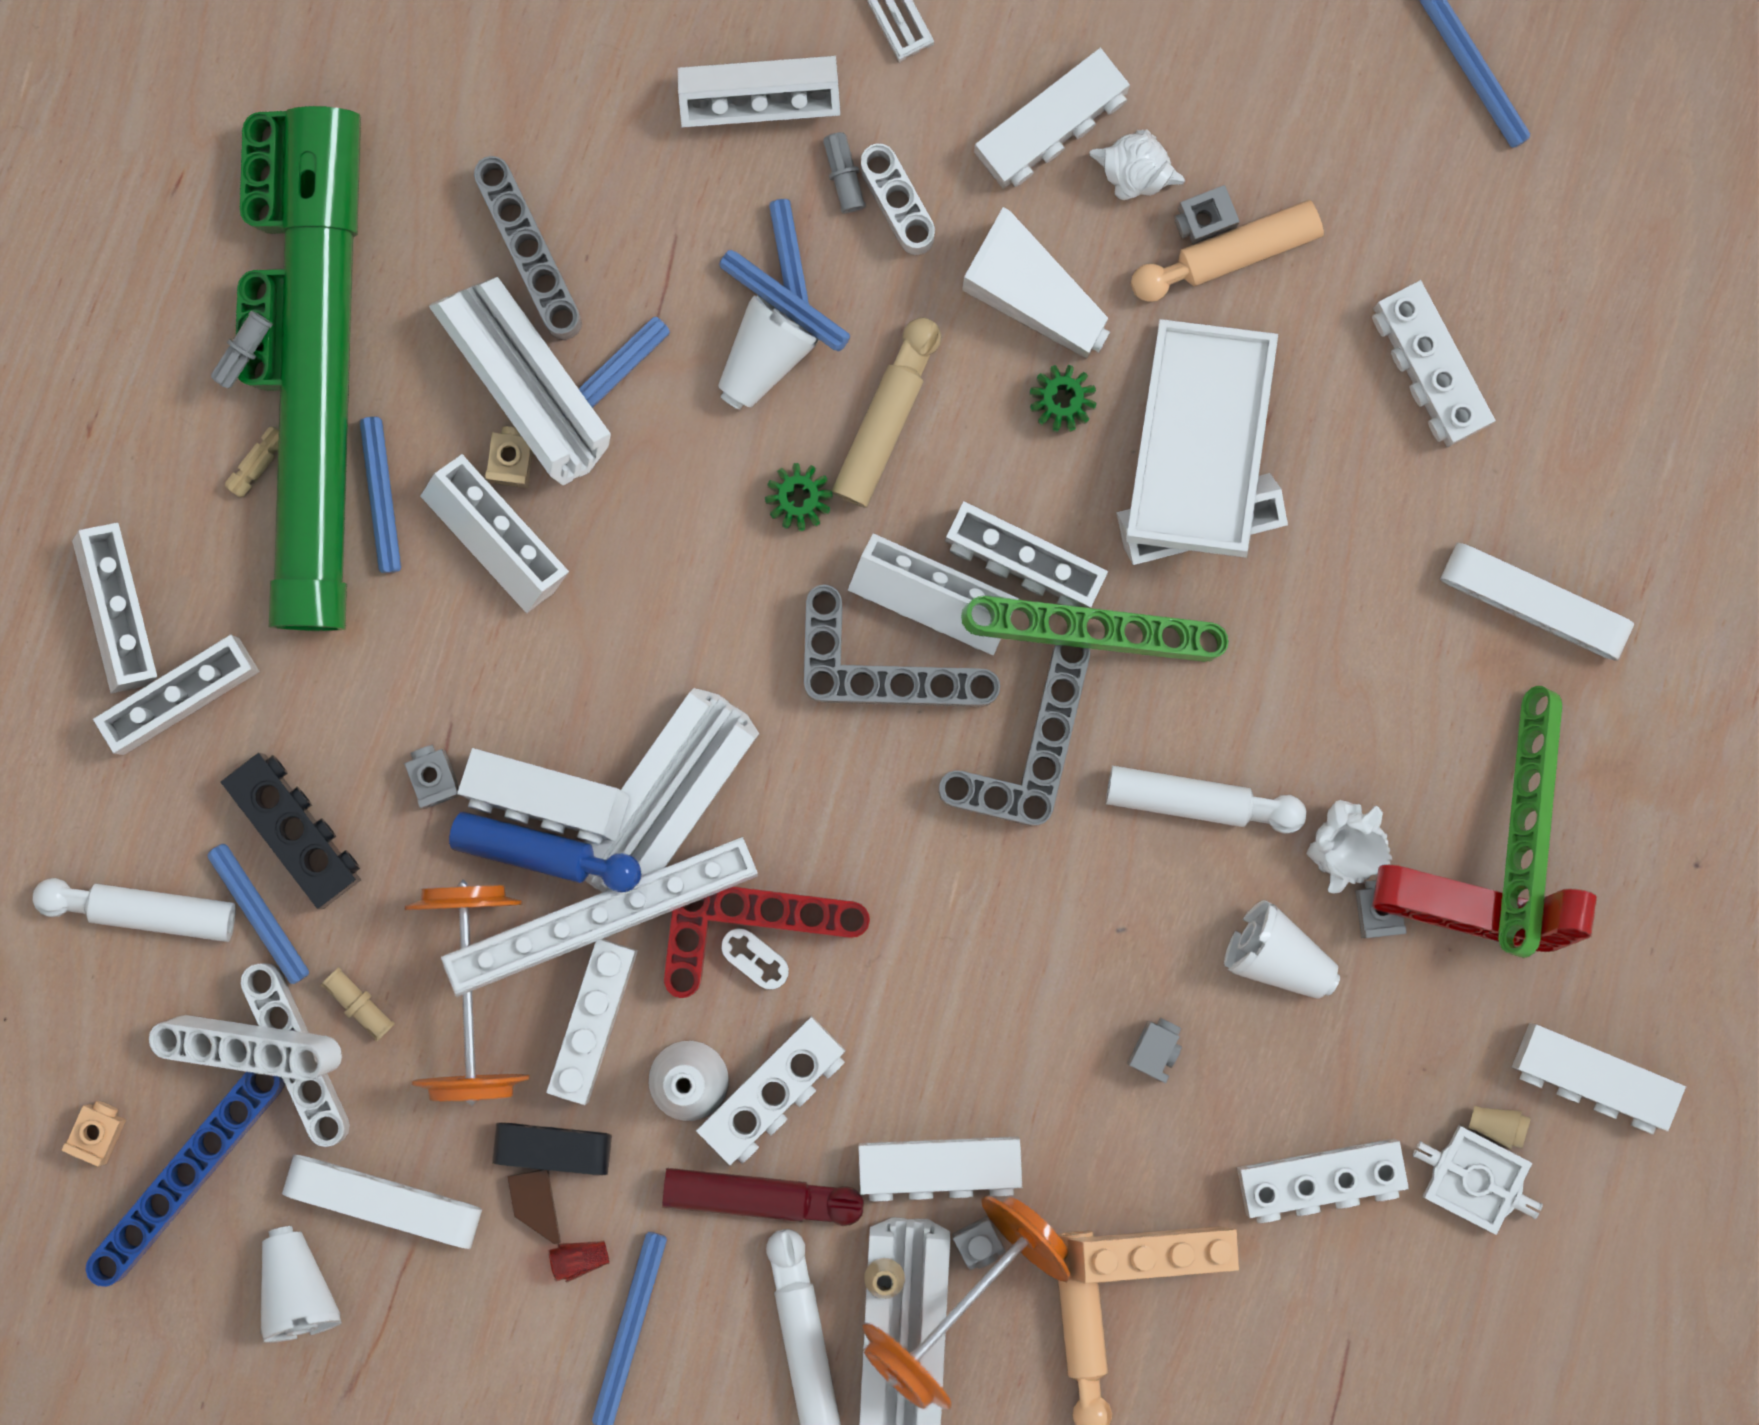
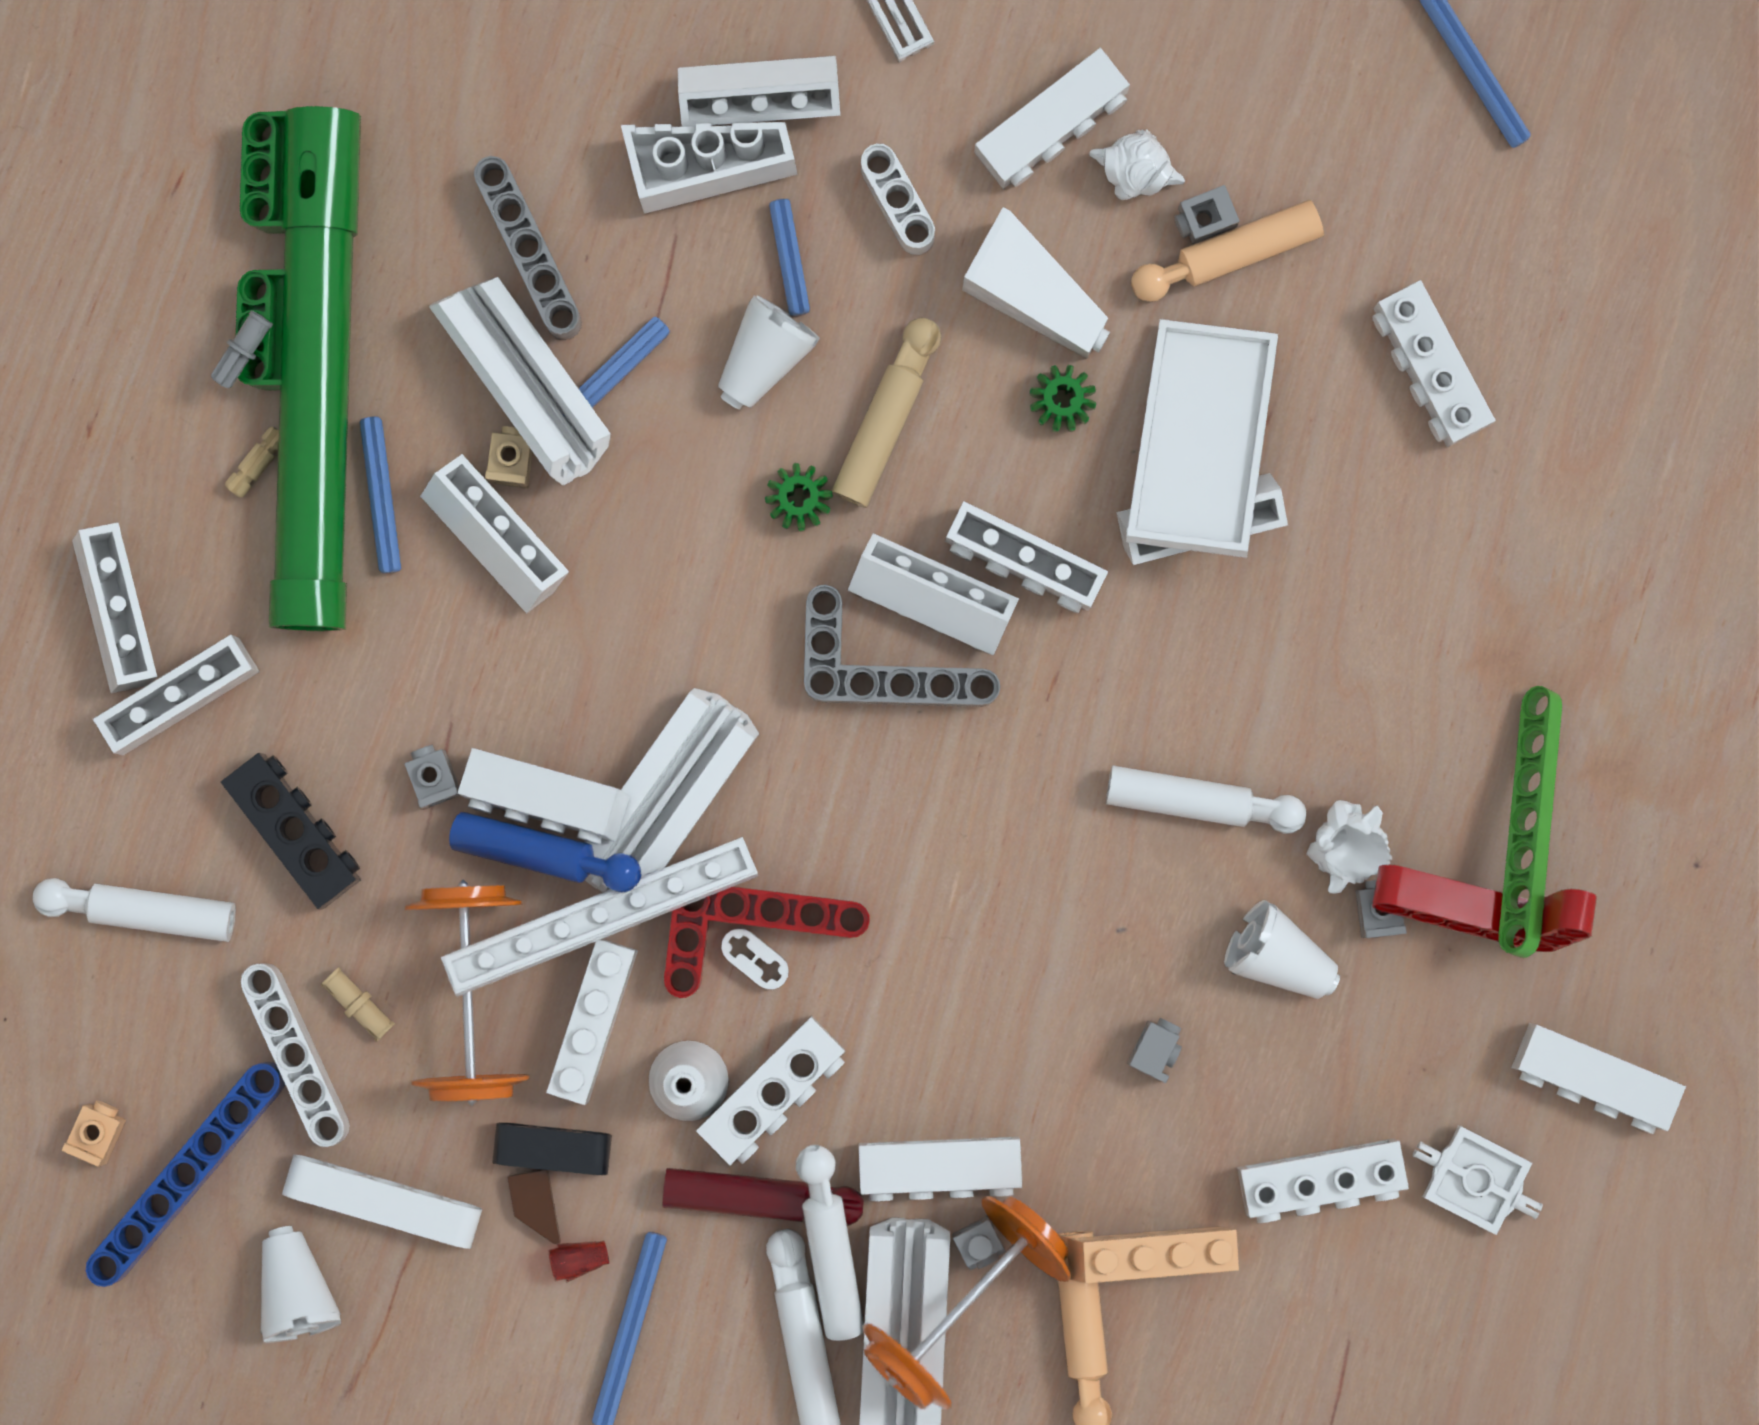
(258, 913): medium blue axle -> none
(260, 1042): white beam -> none
(705, 160): none -> white wedge
(784, 300): medium blue axle -> none
(829, 1247): none -> white piece
(844, 172): light grey axle -> none
(881, 1267): tan cone -> none
(1039, 748): light grey beam -> none
(1078, 636): bright green beam -> none
(1501, 1125): tan cone -> none
(1537, 601): white beam -> none

